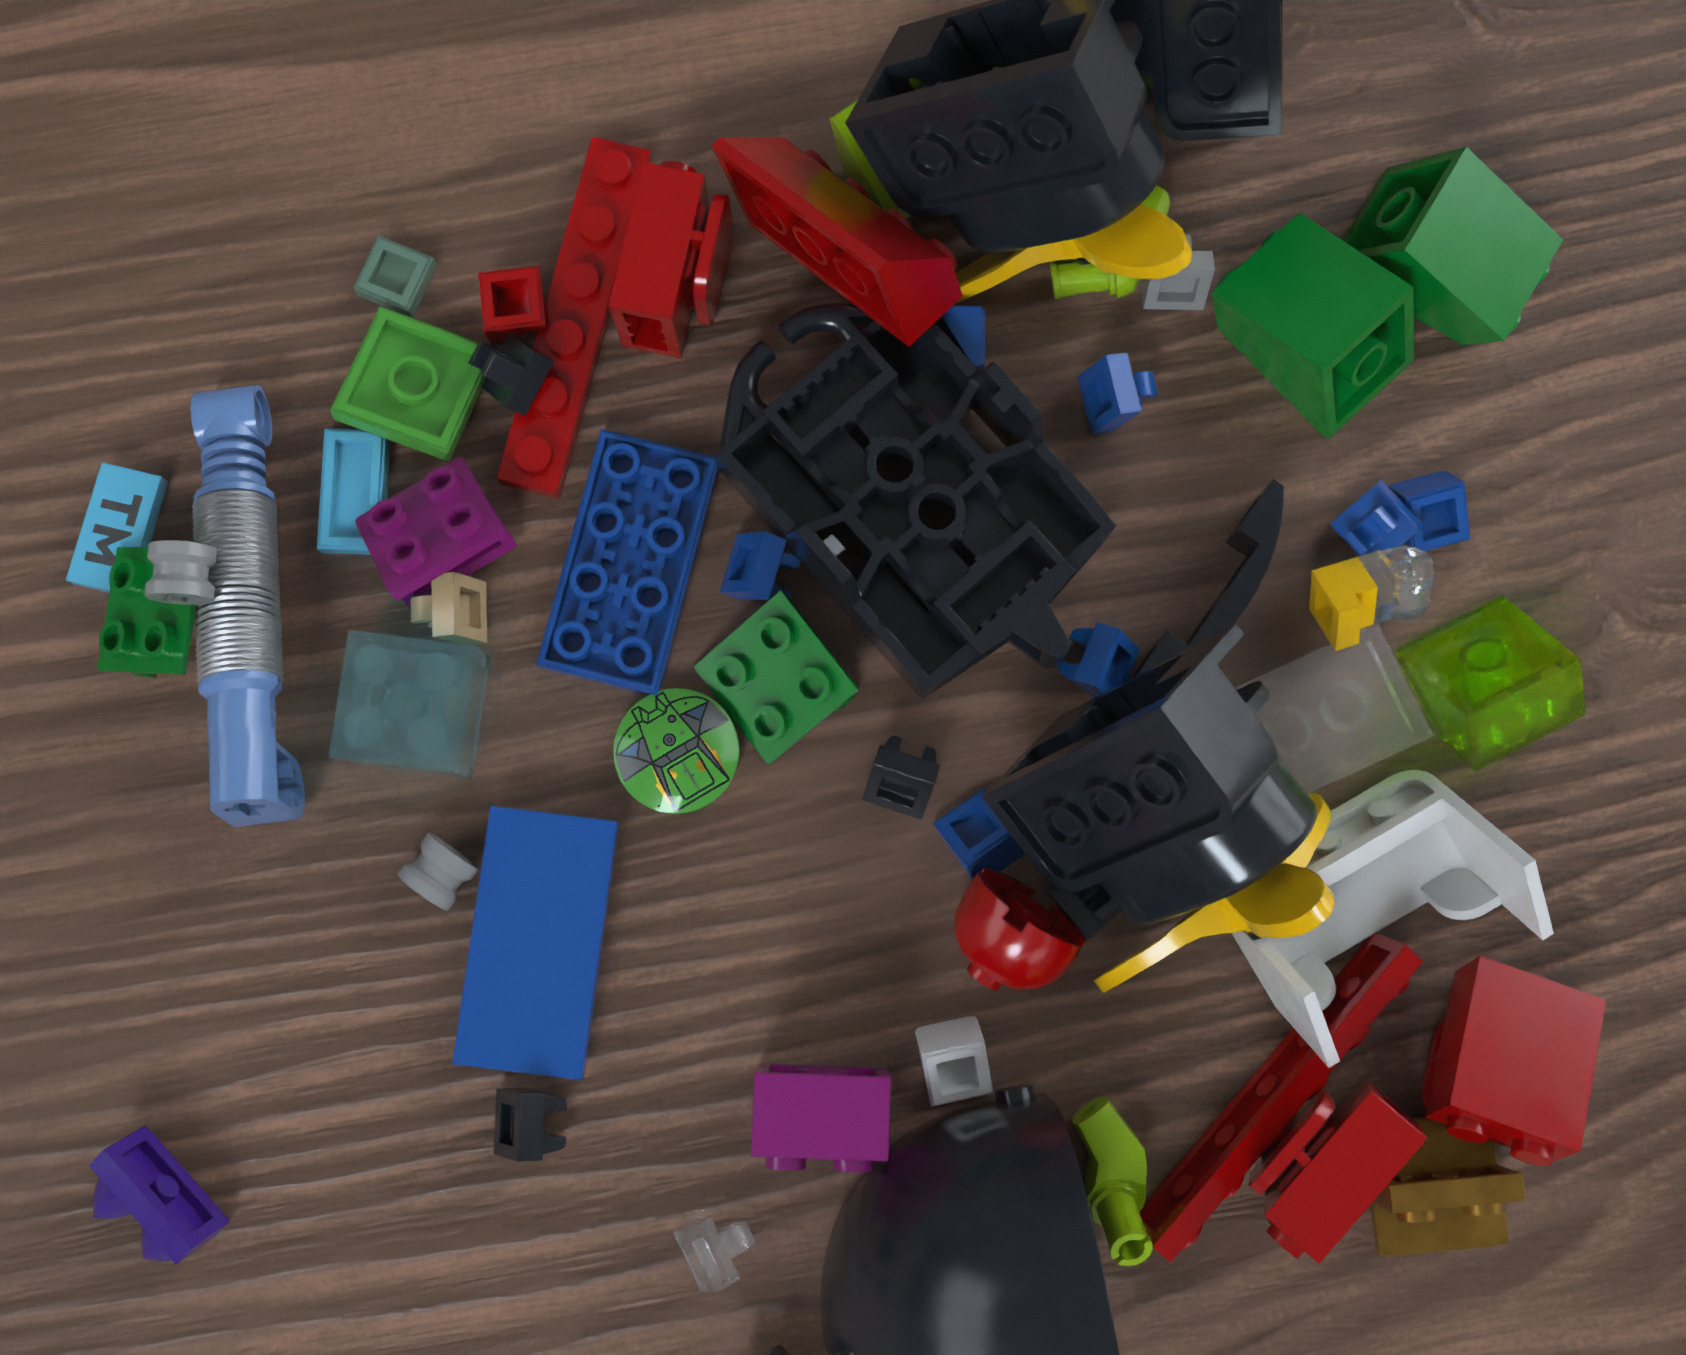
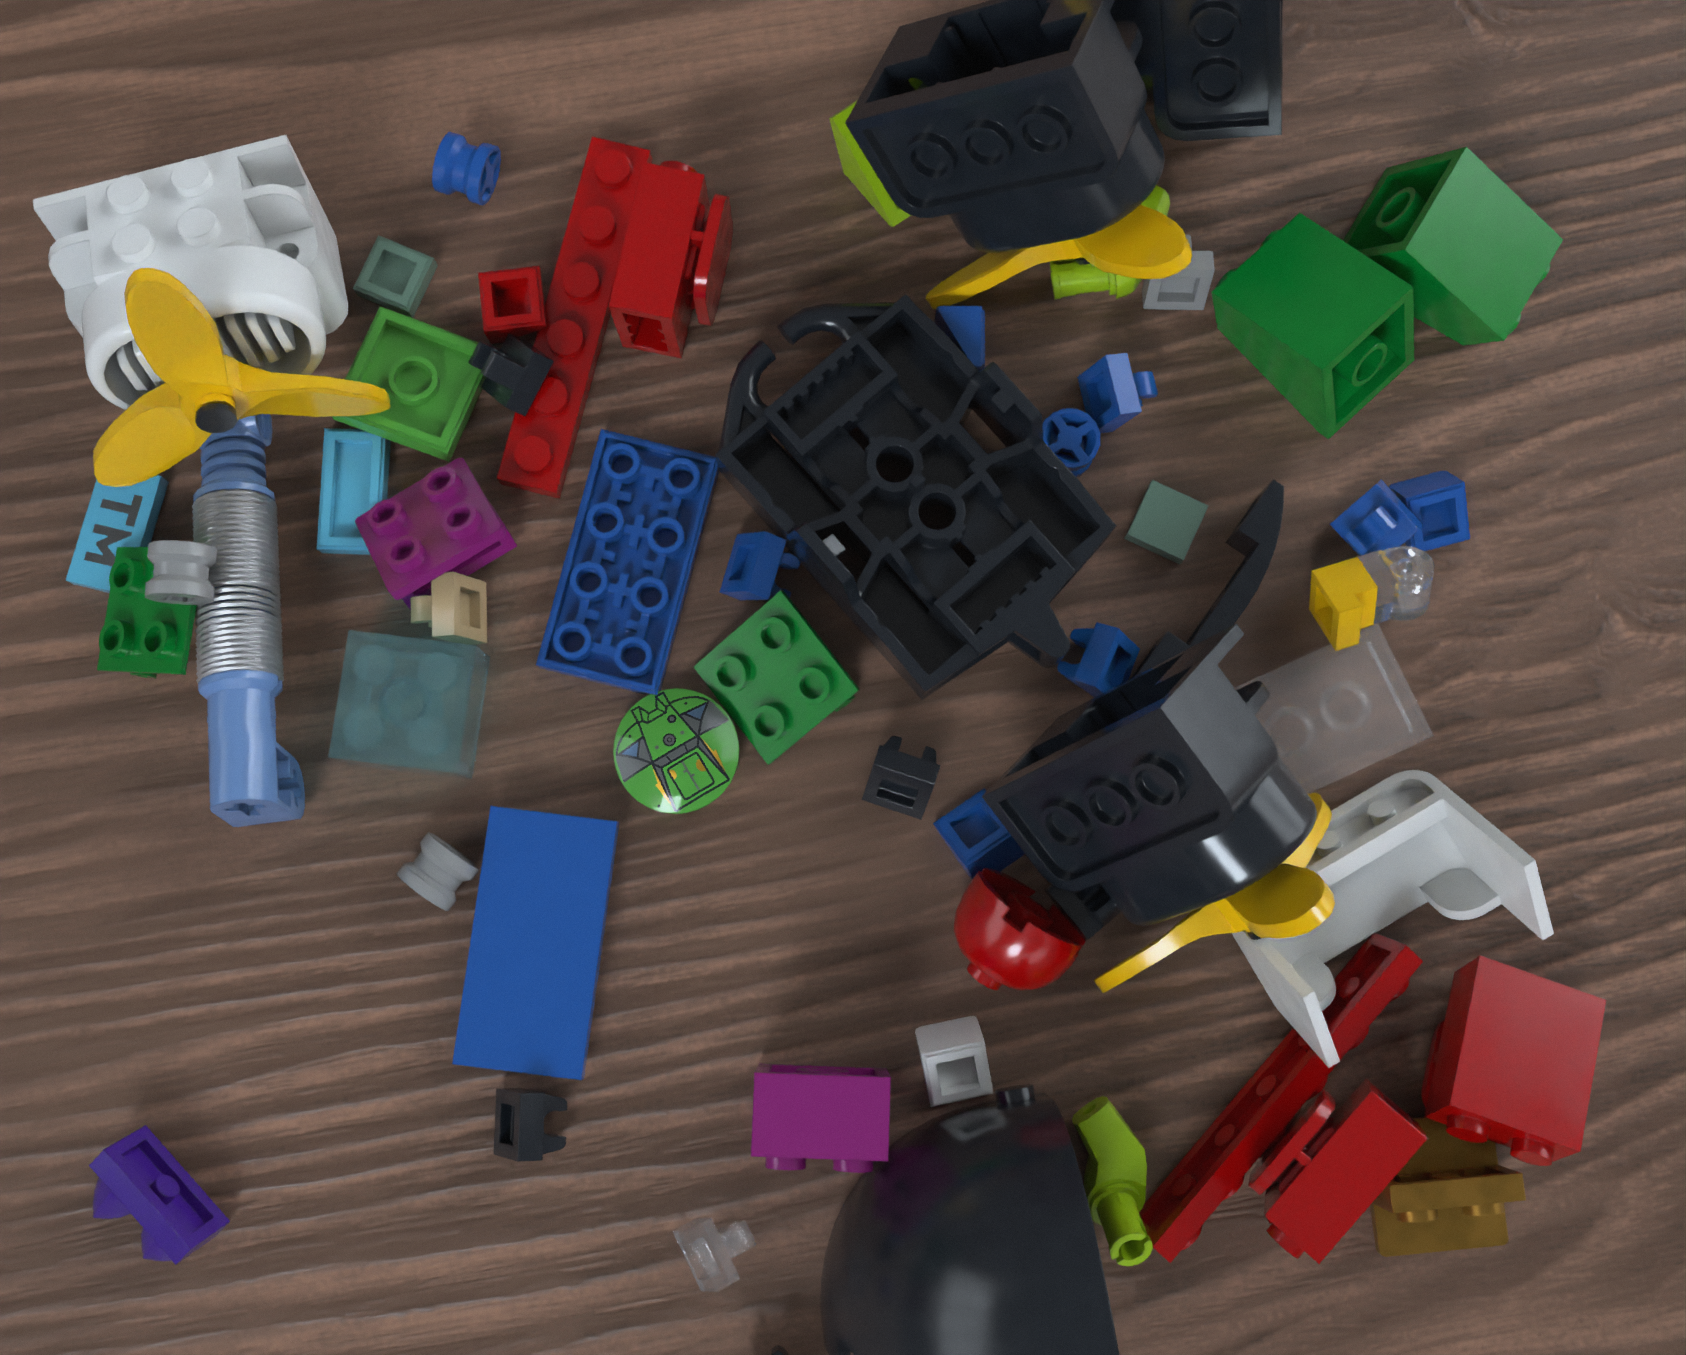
(201, 301): none -> white brick
(466, 168): none -> blue wheel
(841, 234): red slope -> none
(1076, 434): none -> blue wheel
(1166, 522): none -> sand green tile
(1493, 681): clear neon green slope -> none

